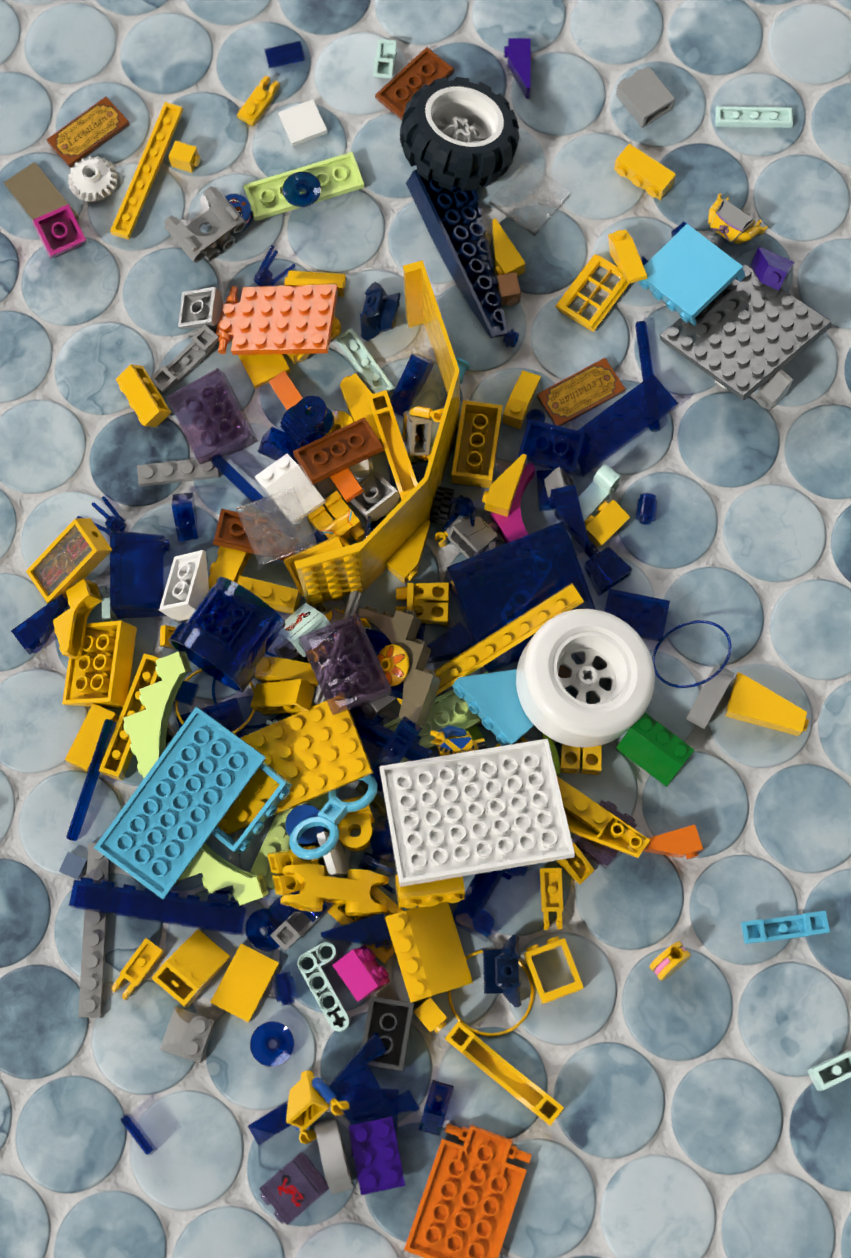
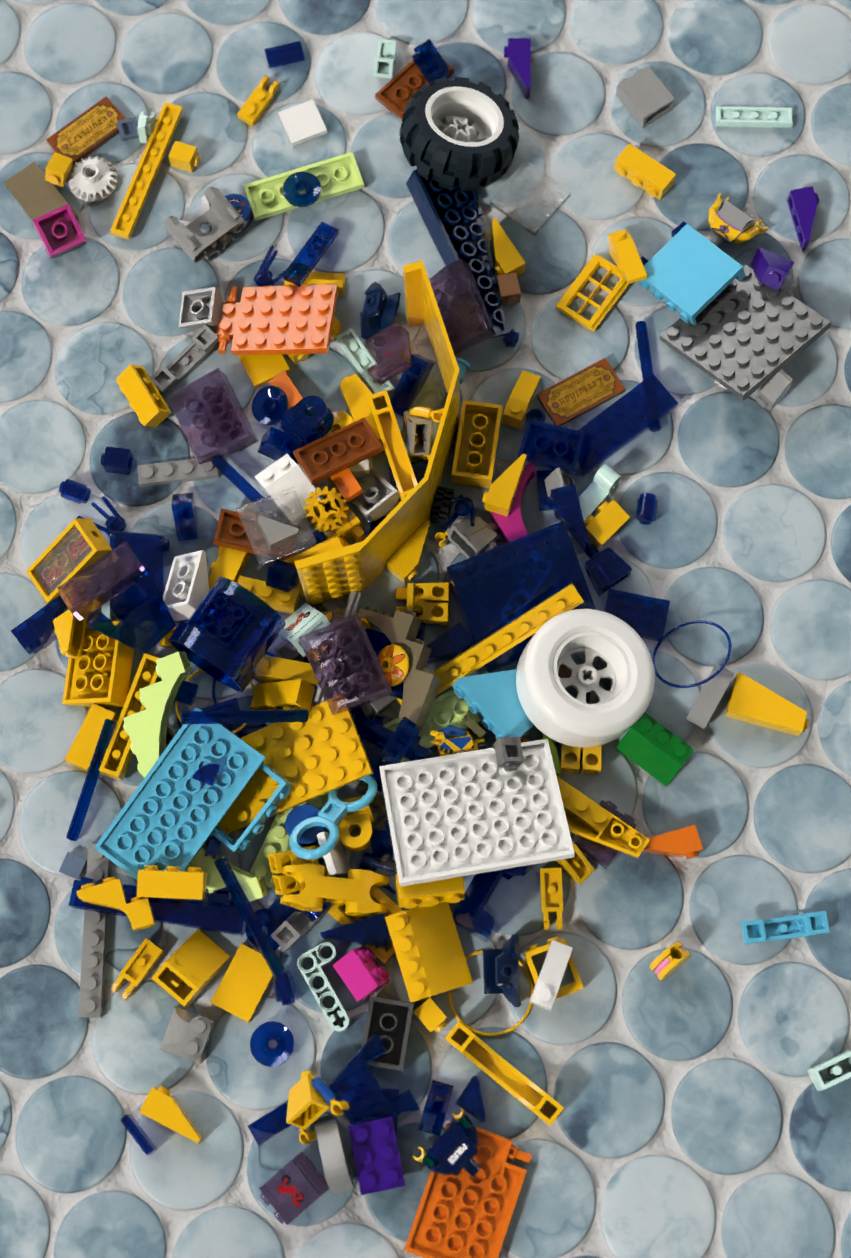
(58, 169): none -> yellow brick
(74, 491): none -> clear blue brick
(101, 581): none -> clear purple slope
(112, 895): none -> yellow arch
(117, 460): none -> clear blue brick
(128, 128): none -> sand blue tile
(144, 624): none -> clear blue wing
(145, 126): none -> light aqua plate
(168, 1112): none -> yellow slope
(172, 882): none -> yellow brick
(207, 774): none -> clear blue tile
(212, 848): none -> clear blue bush
(244, 716): none -> clear blue axle
(249, 916): none -> clear blue axle
(263, 402): none -> clear blue dish
(276, 532): none -> light grey slope
(282, 575): none -> clear blue brick
(310, 254): none -> clear blue hinge
(333, 510): none -> yellow gear
(392, 353): none -> panel
(430, 62): none -> clear blue hinge
(453, 1149): none -> clear blue torso
(461, 306): none -> slope
(472, 1101): none -> clear blue slope
(473, 726): none -> olive tile
(508, 747): none -> flat silver brick
(551, 975): none -> white slope
(803, 207): none -> dark purple slope

